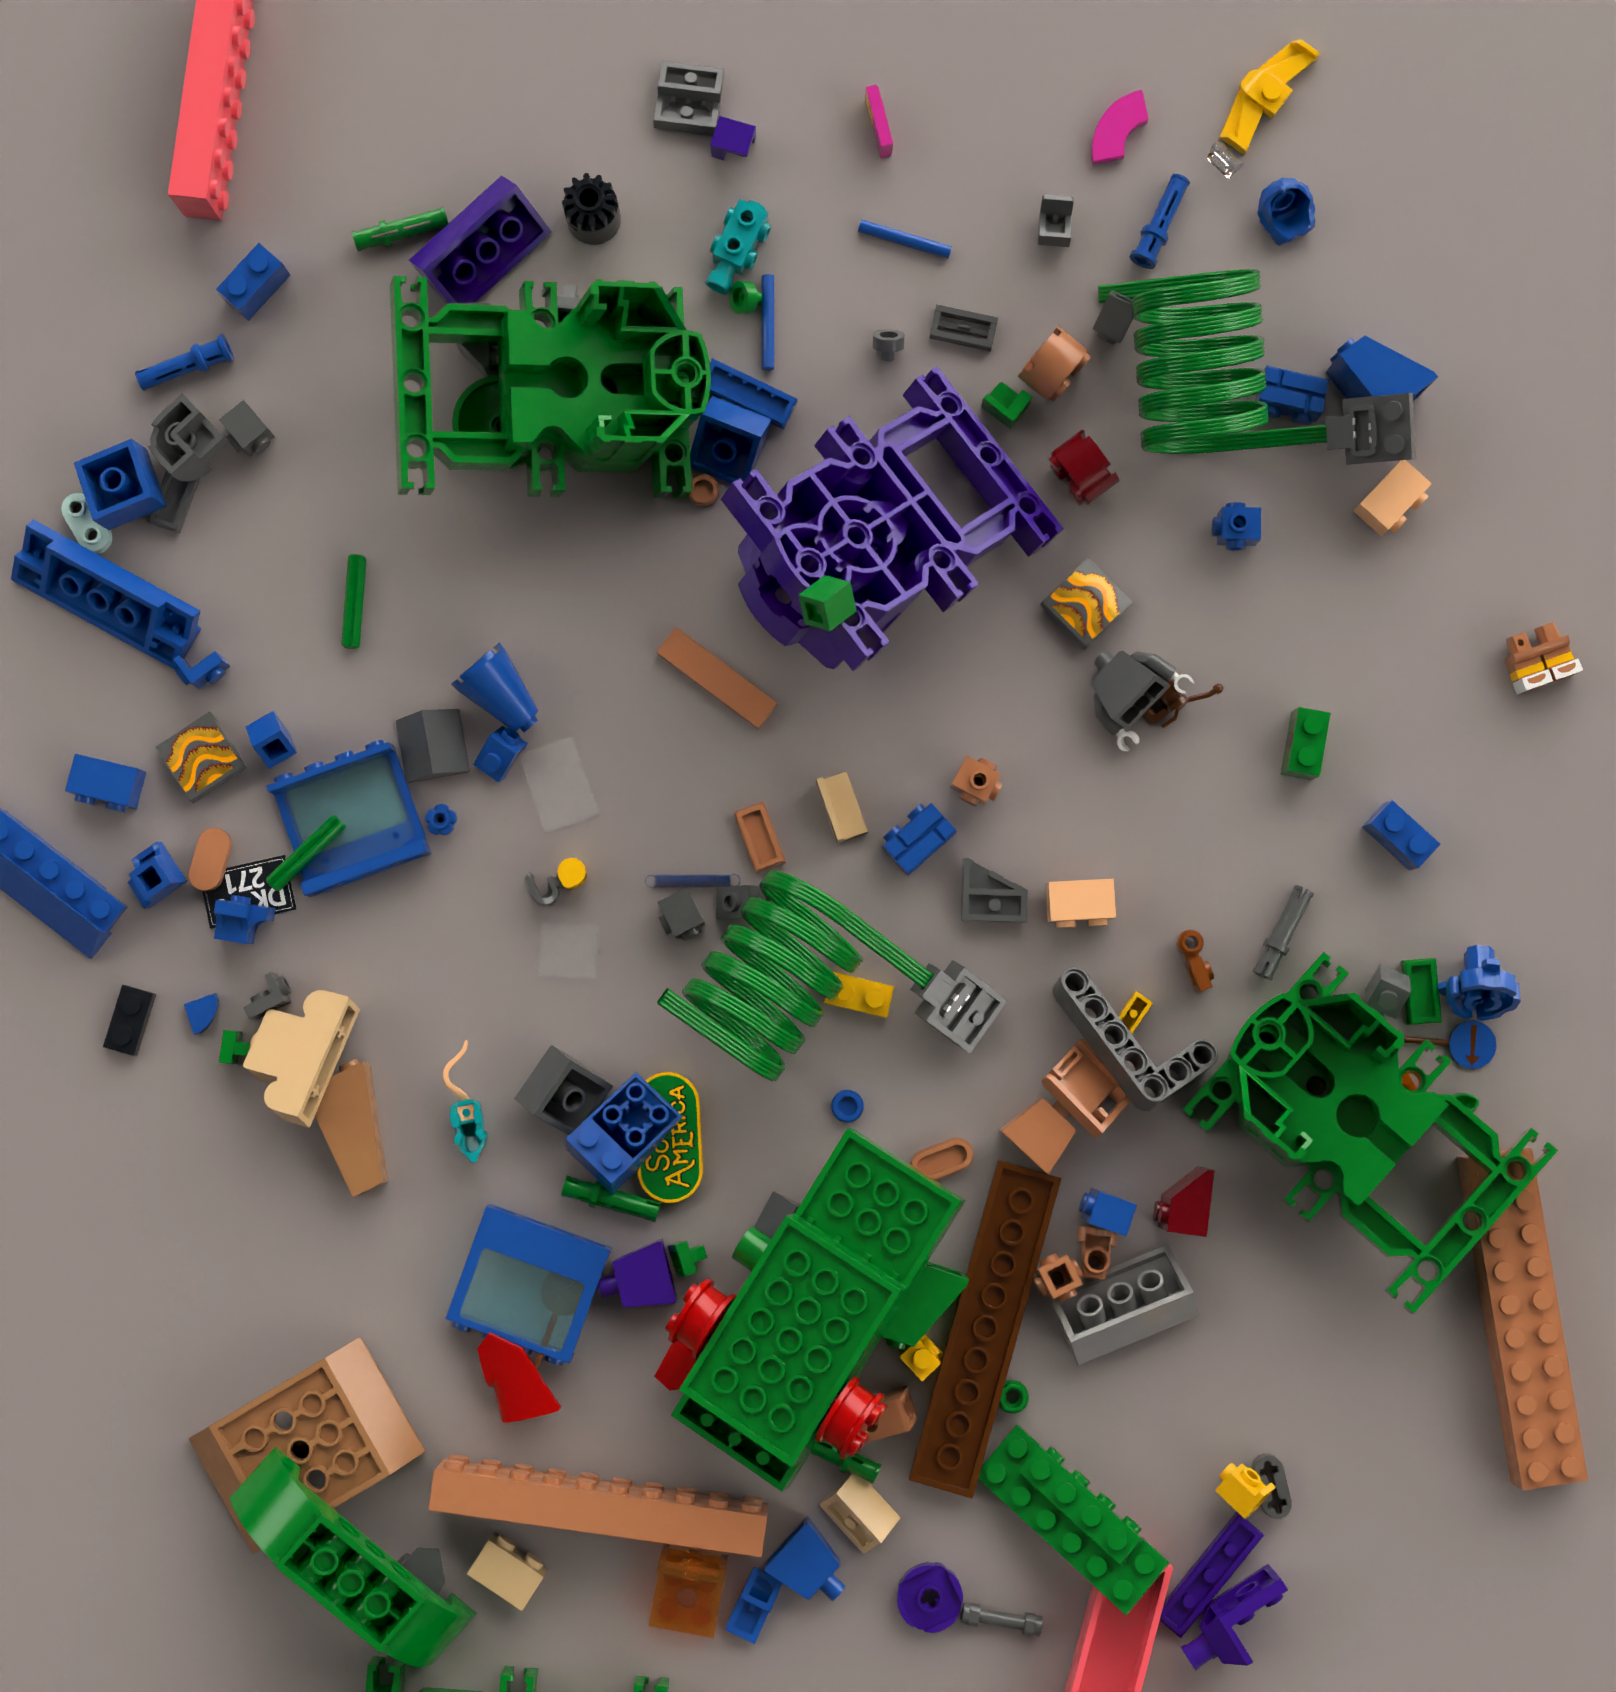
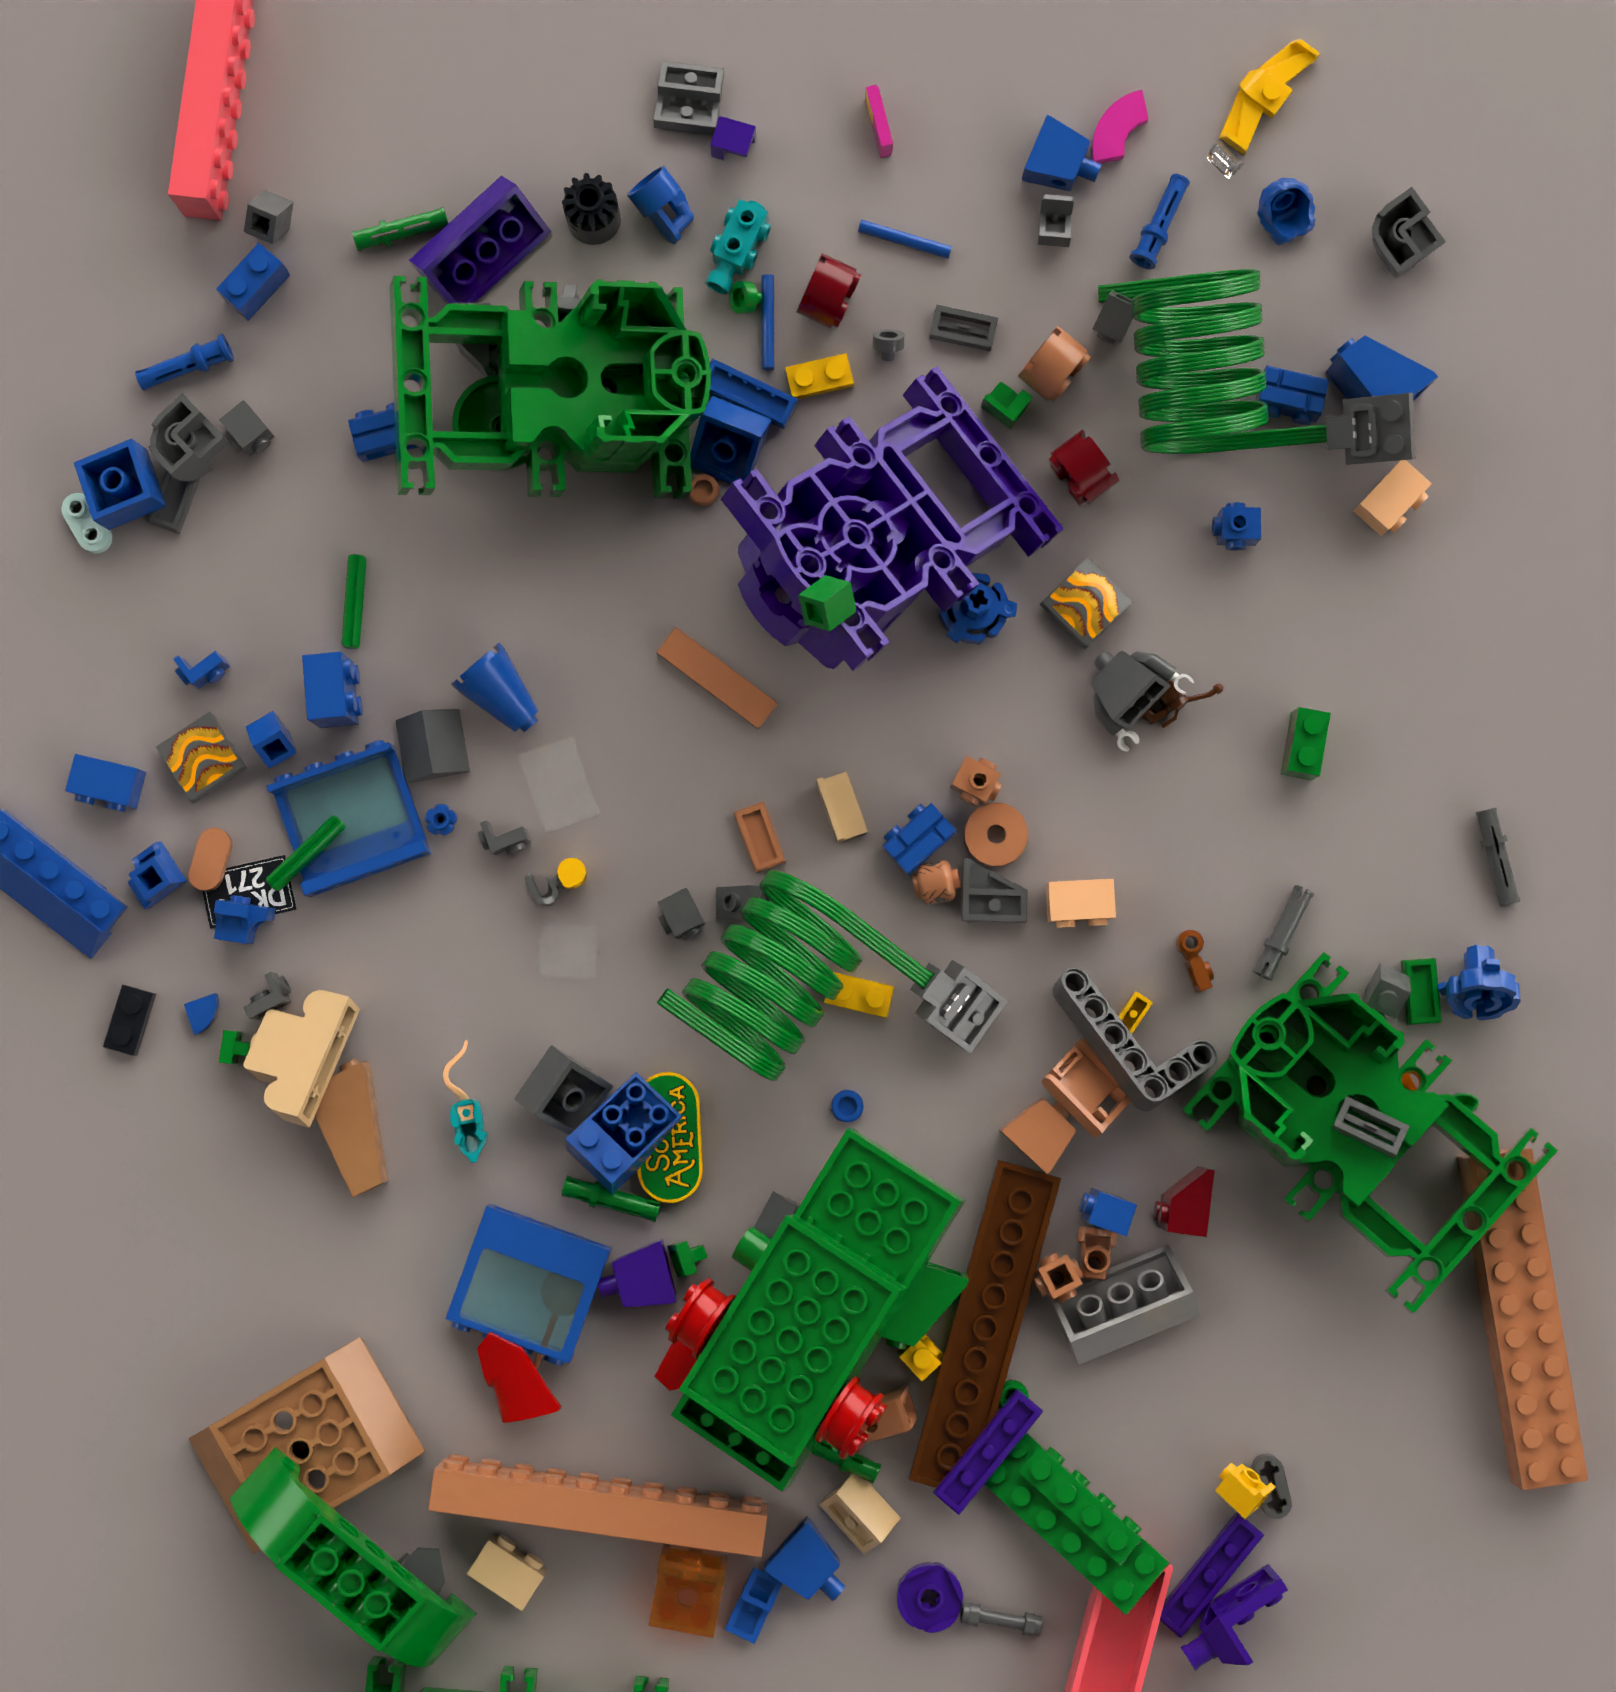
(105, 594): blue slope -> none
(268, 216): none -> dark grey brick
(331, 690): none -> blue brick
(375, 433): none -> blue brick
(499, 753): blue bracket -> none
(511, 842): none -> dark grey bracket
(655, 192): none -> blue piece
(693, 876): blue piece -> none
(819, 376): none -> yellow plate
(827, 290): none -> dark red brick
(936, 882): none -> nougat head
(943, 1158): nougat tile -> none
(987, 1451): none -> dark purple tile
(992, 604): none -> blue piece
(995, 815): none -> nougat tile
(1059, 157): none -> blue torso
(1364, 1138): none -> dark grey tile
(1401, 835): blue brick -> none
(1404, 233): none -> dark grey brick
(1469, 1044): blue piece -> none
(1508, 893): none -> dark grey pin
(1540, 664): nougat hips -> none

